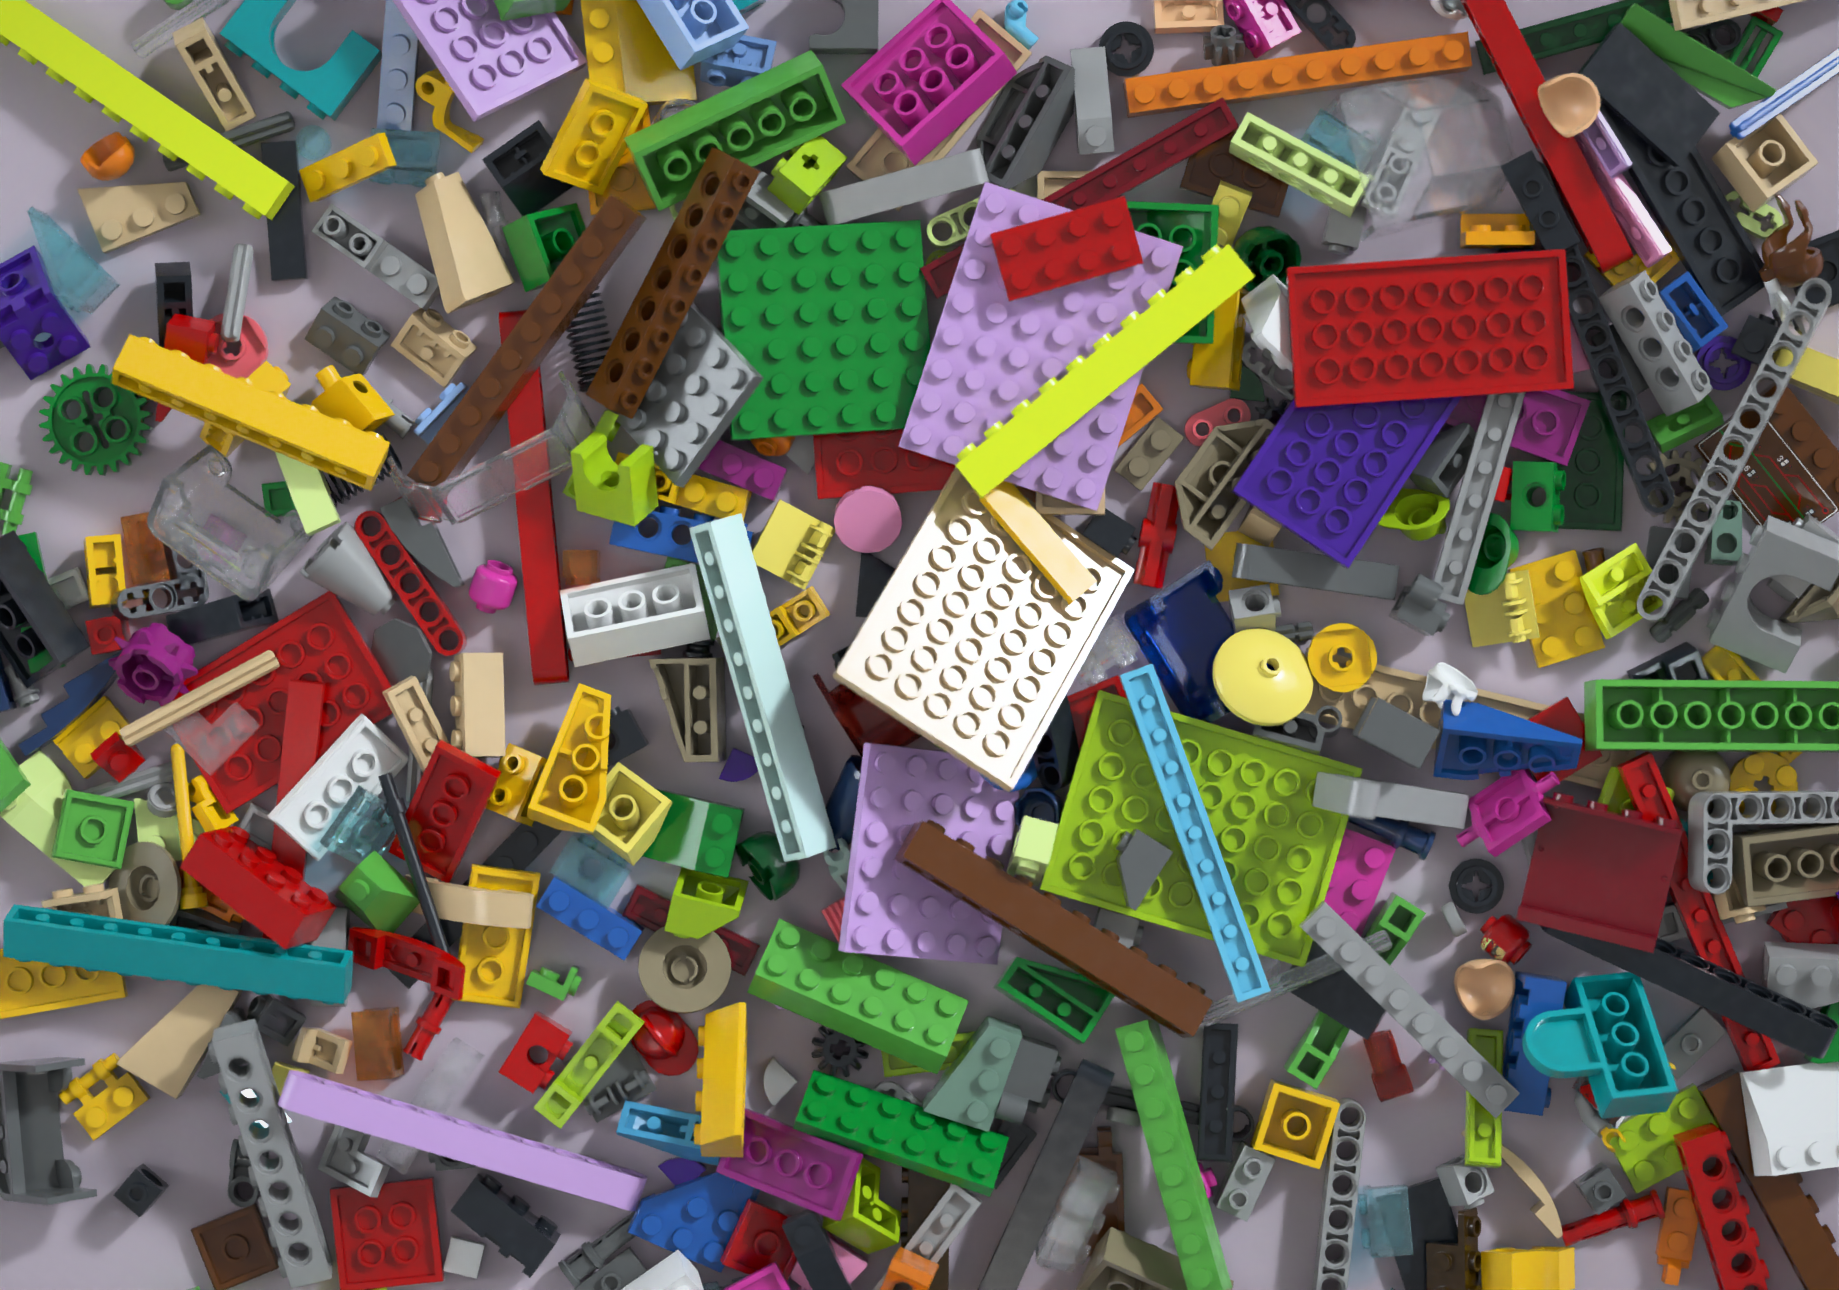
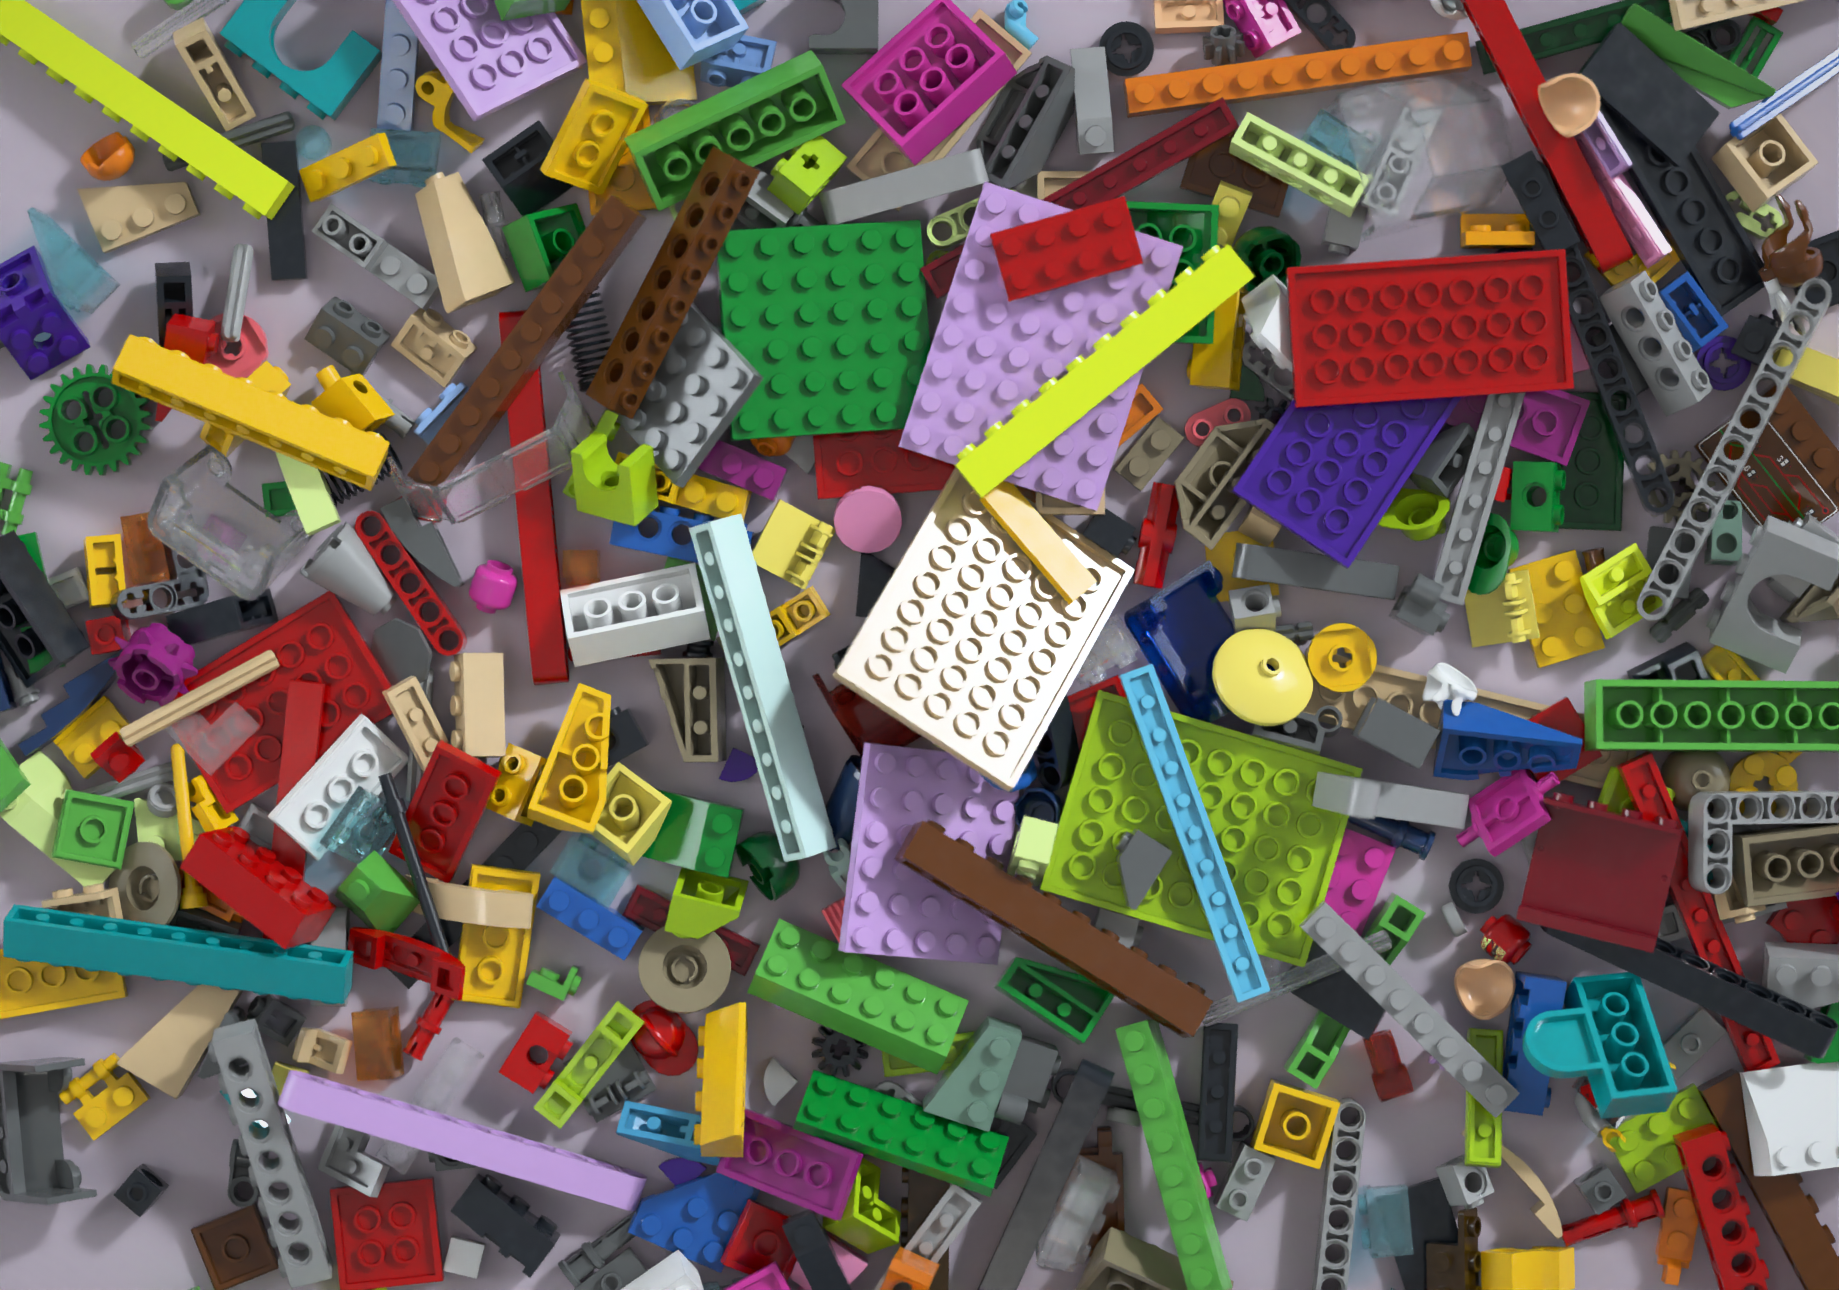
(1685, 424): bright green plate -> none

